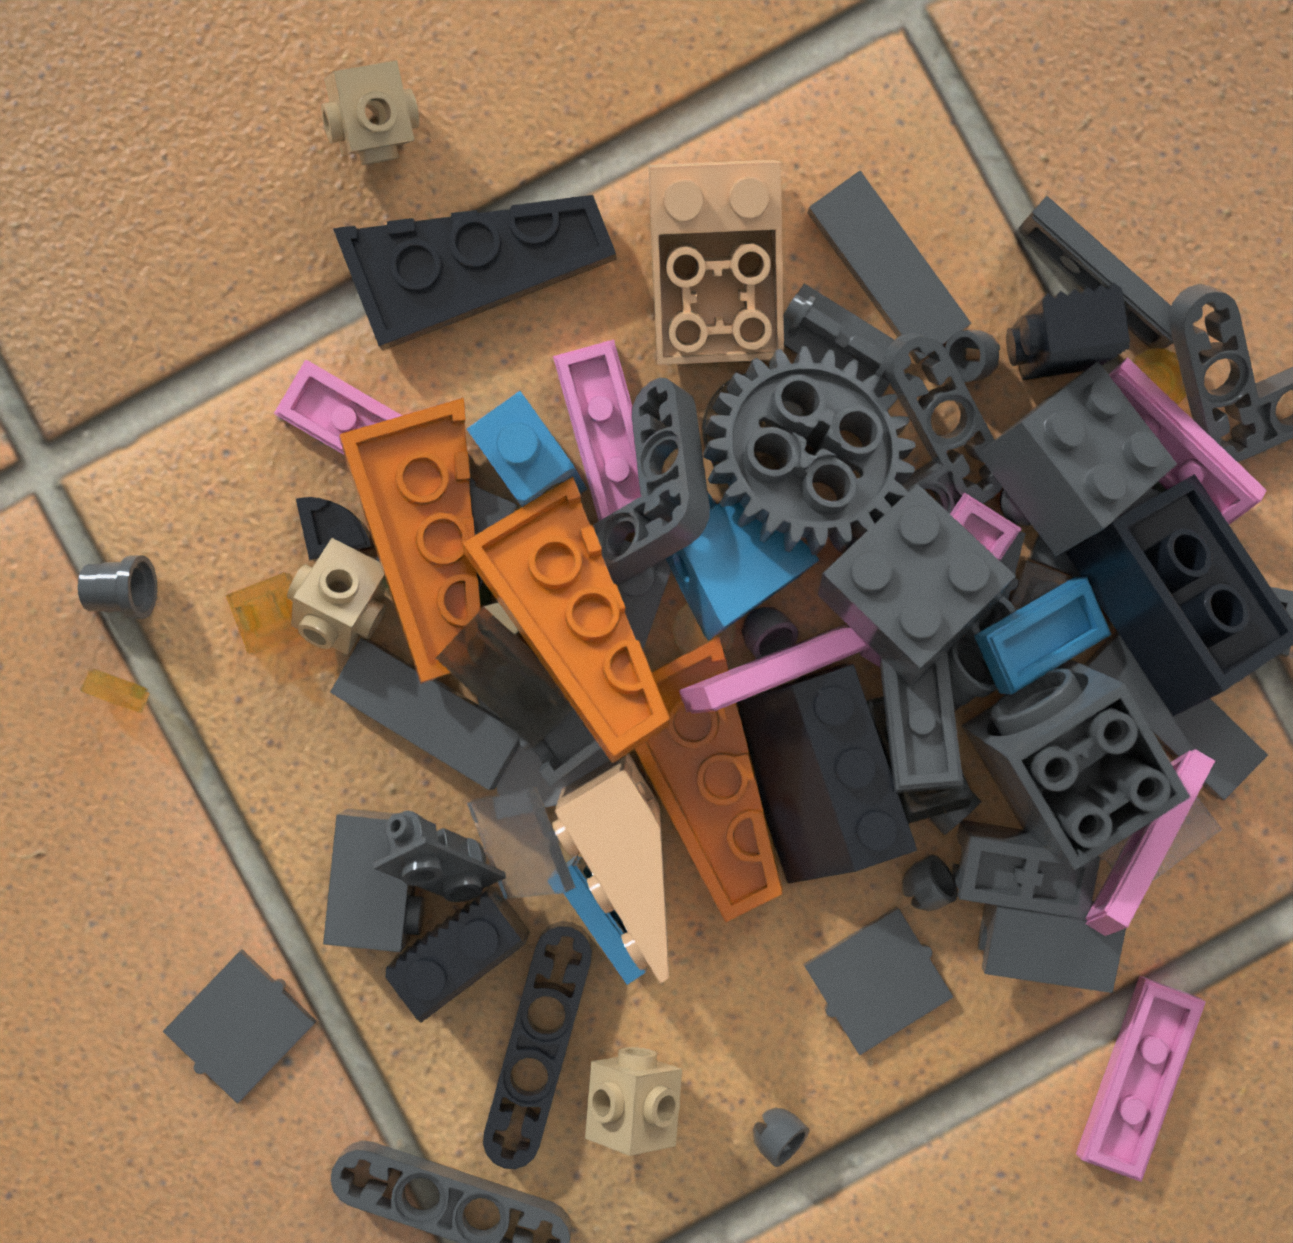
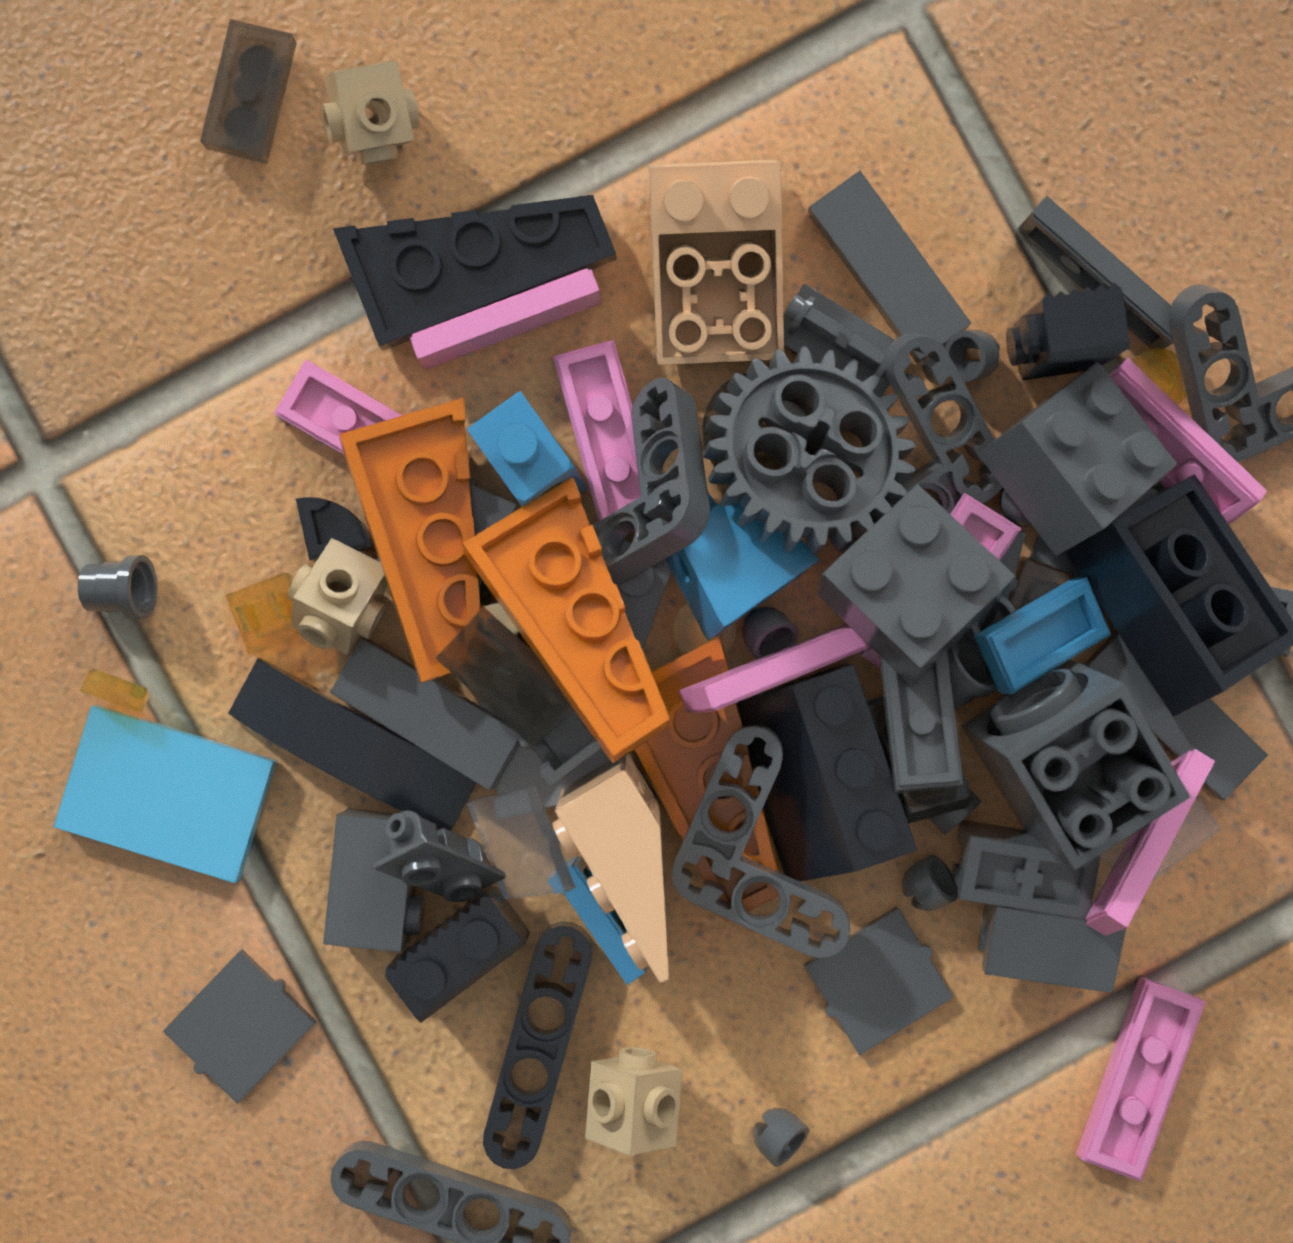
(165, 793): none -> medium azure tile
(248, 91): none -> clear smoke plate
(350, 746): none -> black slope
(506, 318): none -> bright pink tile
(726, 852): none -> dark grey beam

